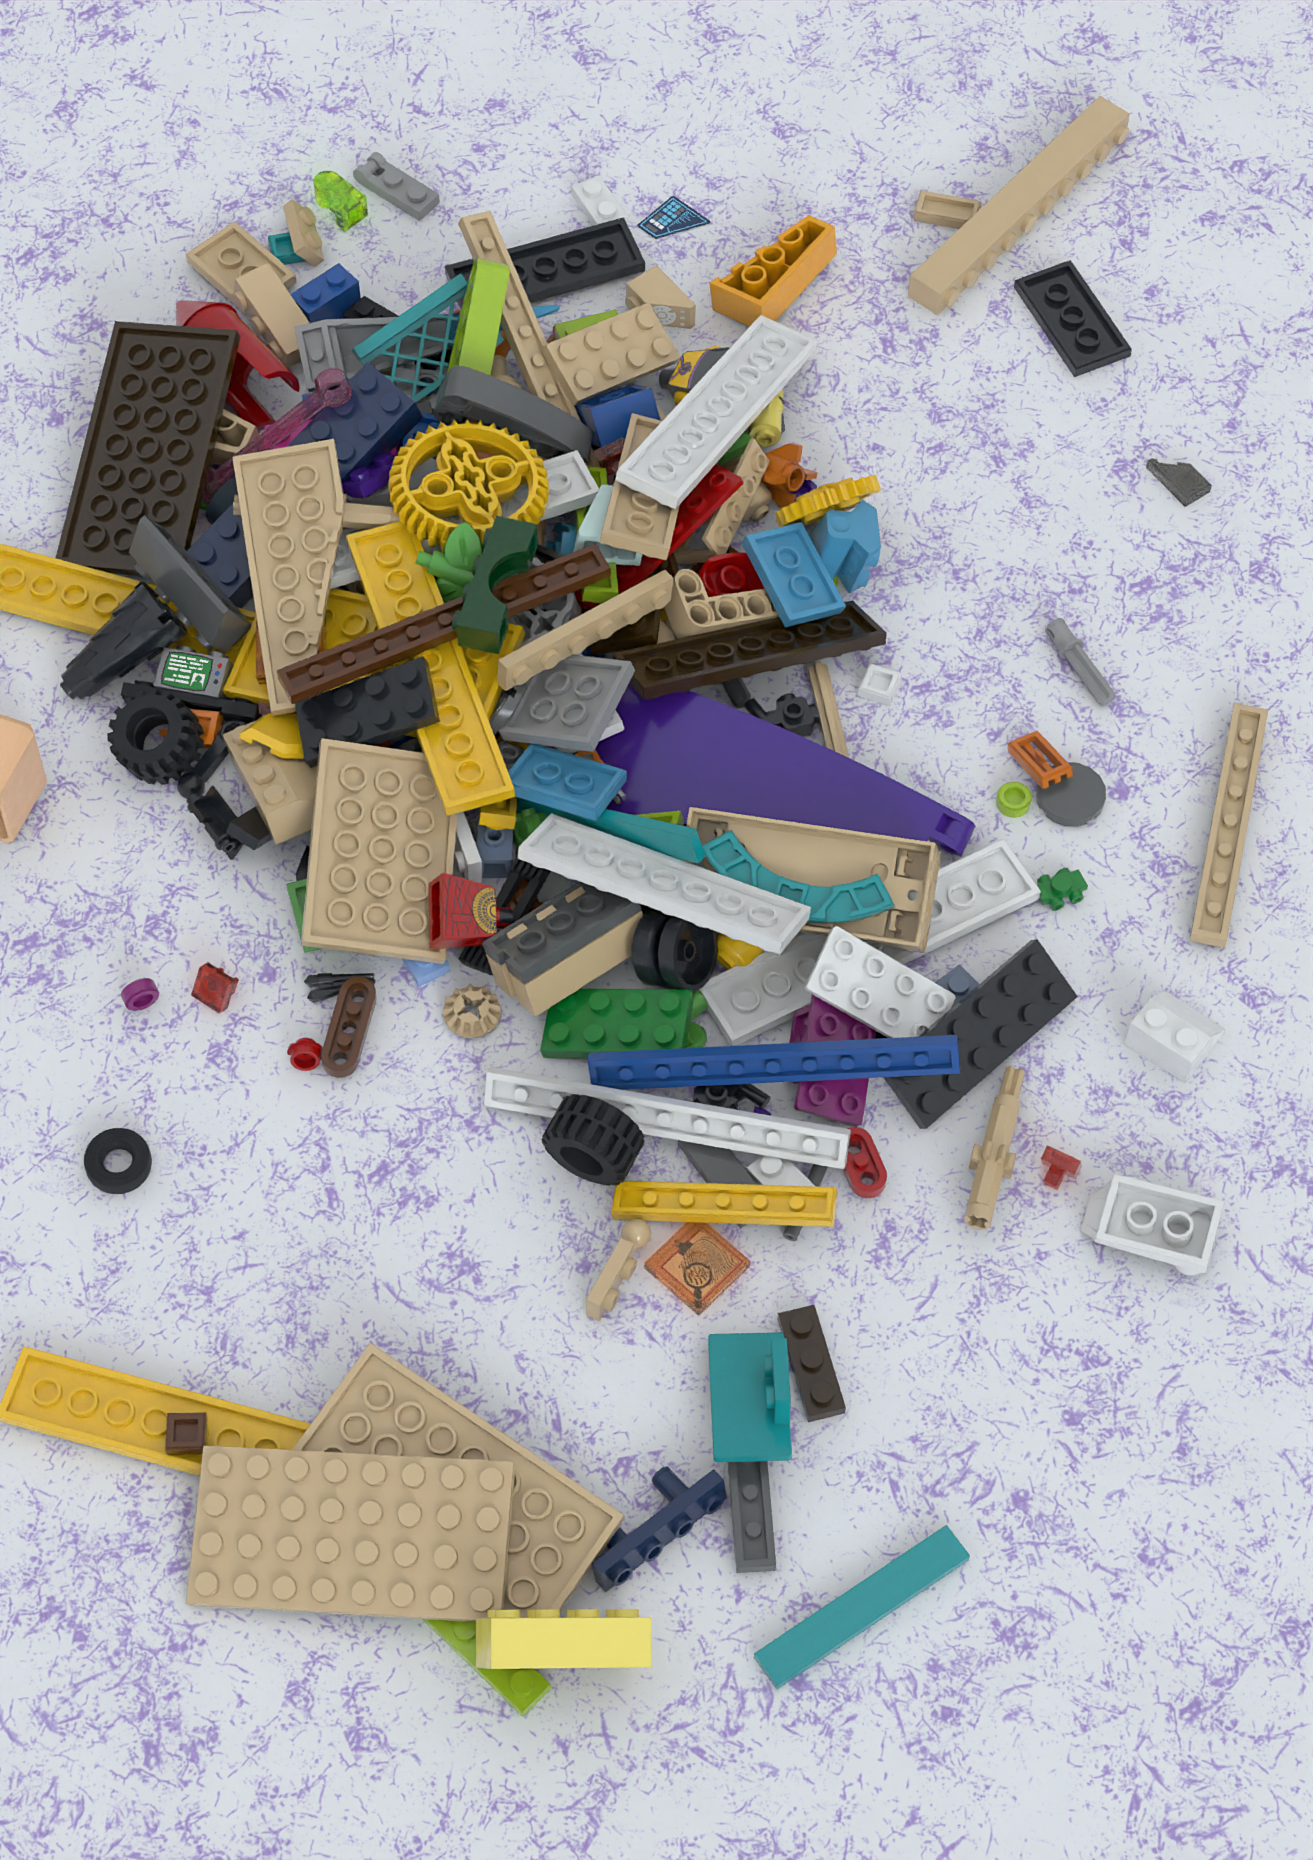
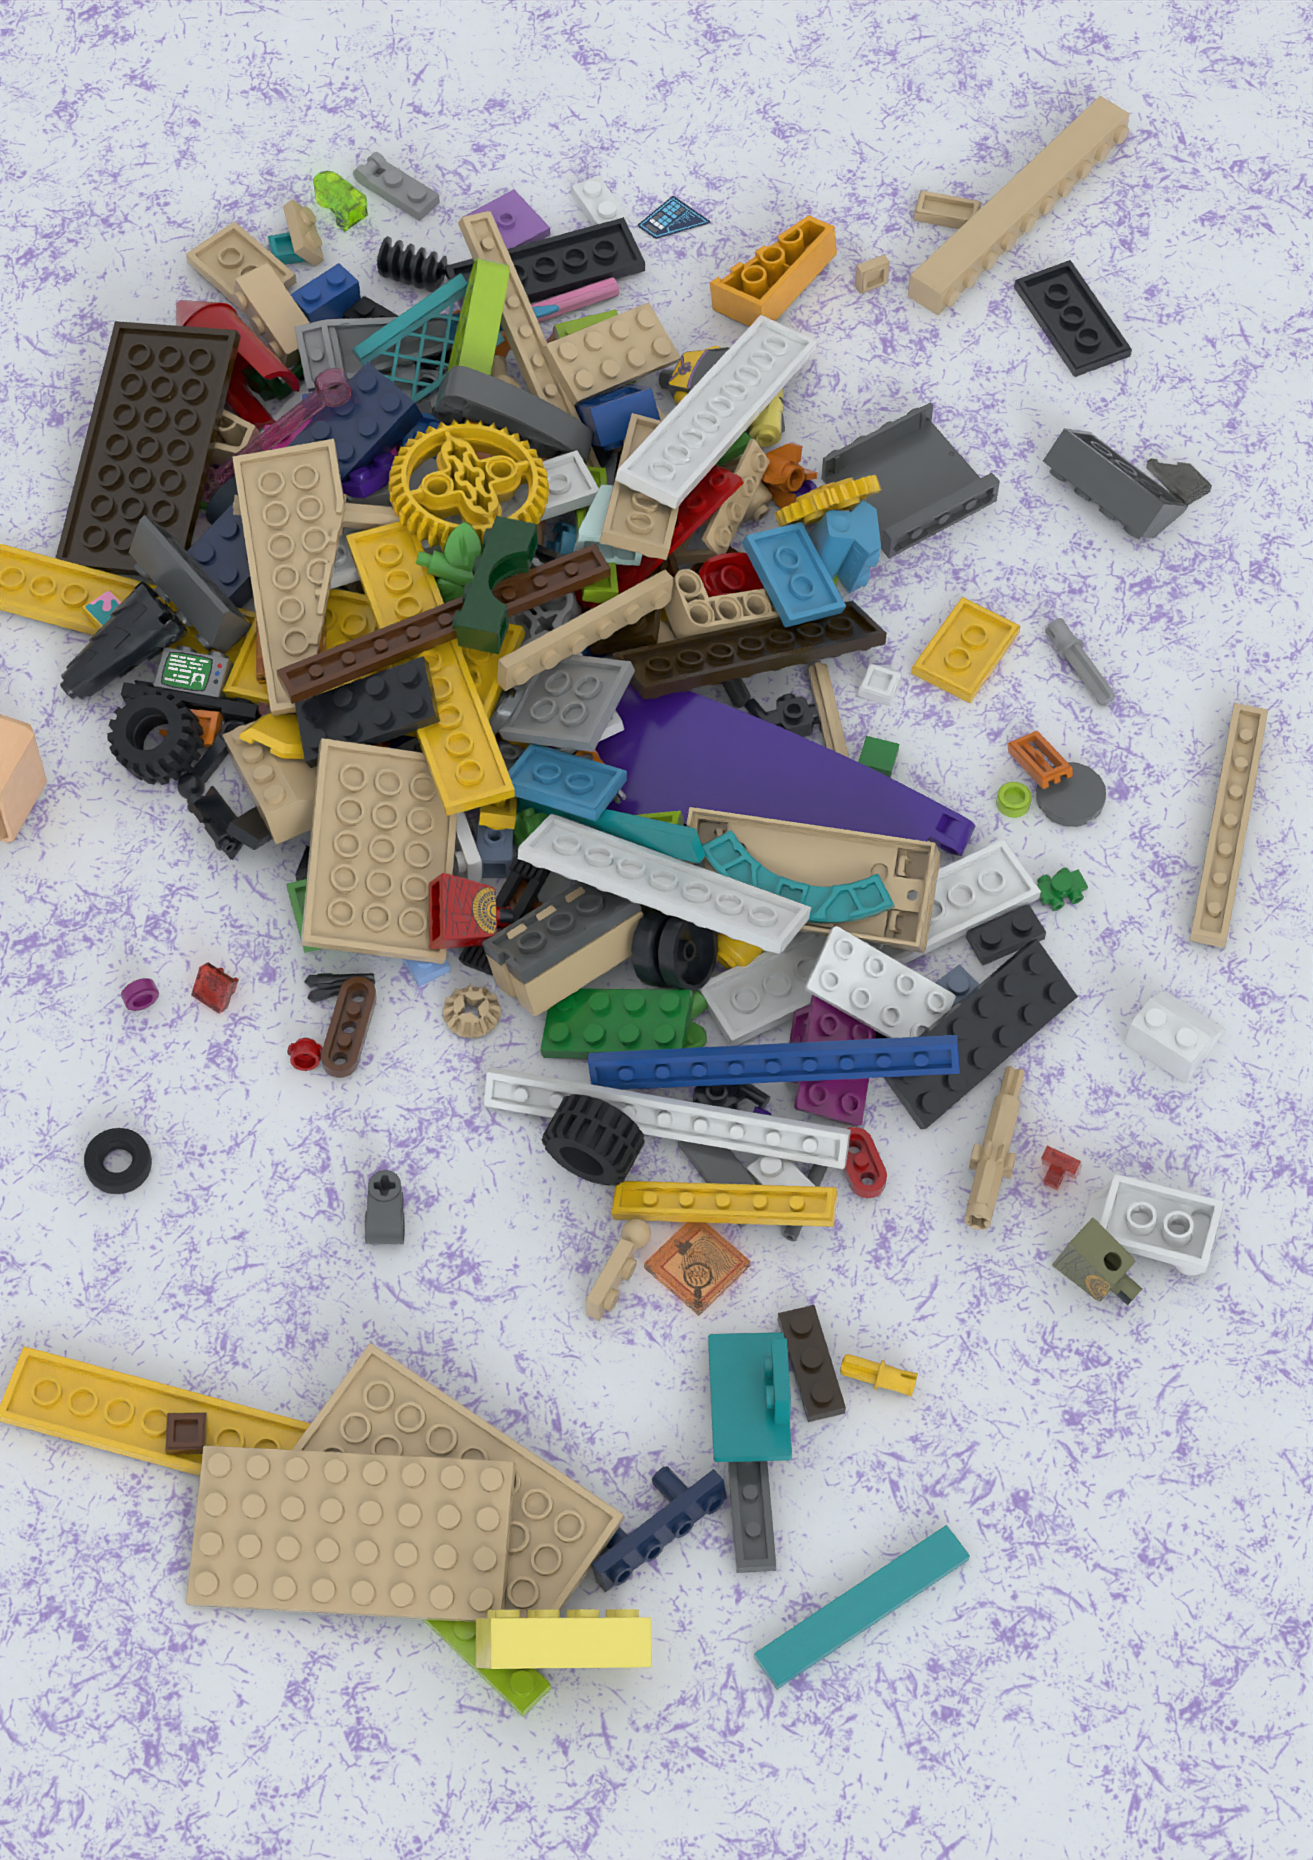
(101, 607): none -> tile
(270, 388): none -> dark green bracket
(384, 1213): none -> dark grey piece
(409, 267): none -> black piece
(515, 220): none -> medium lavender plate
(581, 297): none -> bright pink axle
(610, 455): clear red tile -> none
(664, 296): tan slope -> none
(872, 274): none -> tan tile
(878, 1374): none -> yellow axle
(879, 755): none -> green tile
(920, 479): none -> dark grey panel
(965, 649): none -> yellow tile
(1005, 934): none -> black plate
(1098, 1264): none -> olive torso
(1113, 483): none -> dark grey slope

